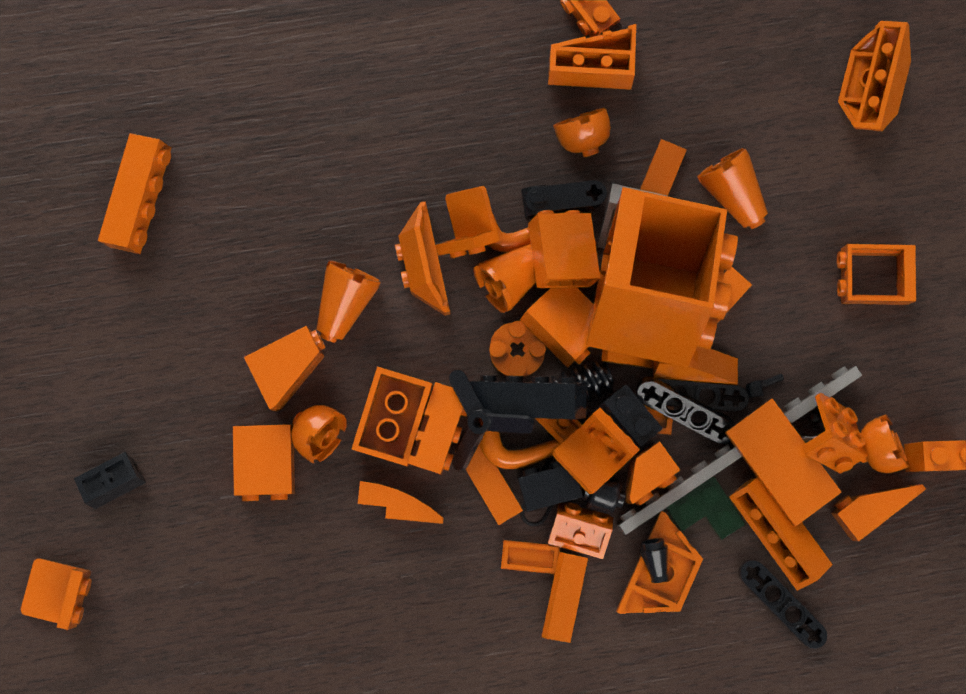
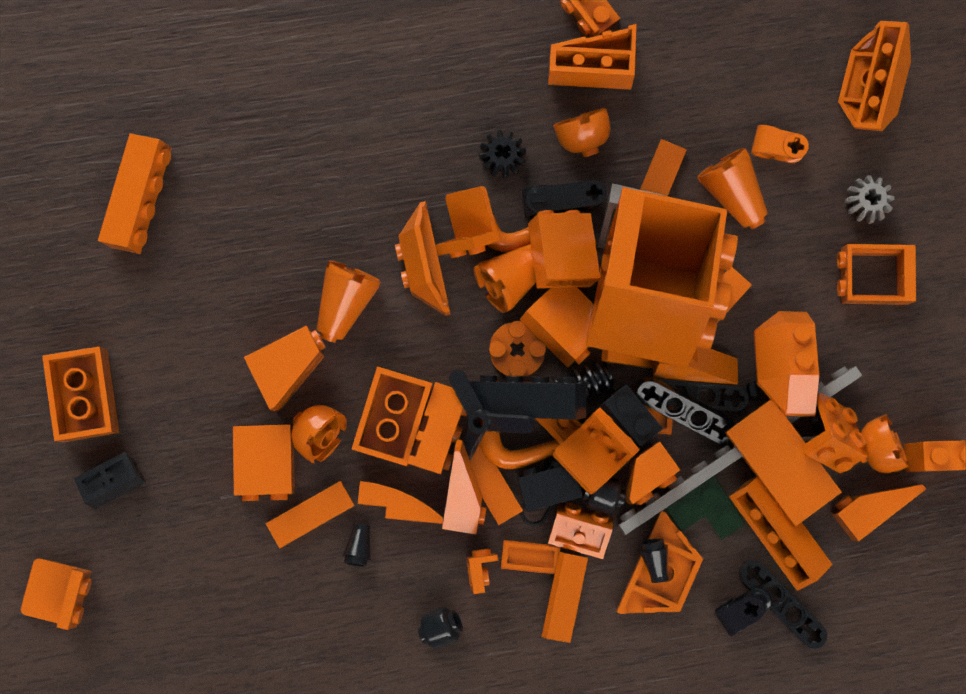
(80, 394): none -> orange brick
(310, 514): none -> orange tile
(358, 546): none -> black cone
(440, 628): none -> black head
(464, 496): none -> orange slope
(477, 574): none -> orange bracket
(503, 144): none -> black gear
(741, 611): none -> black piece
(775, 144): none -> orange piece
(788, 362): none -> orange wedge
(874, 191): none -> light grey gear

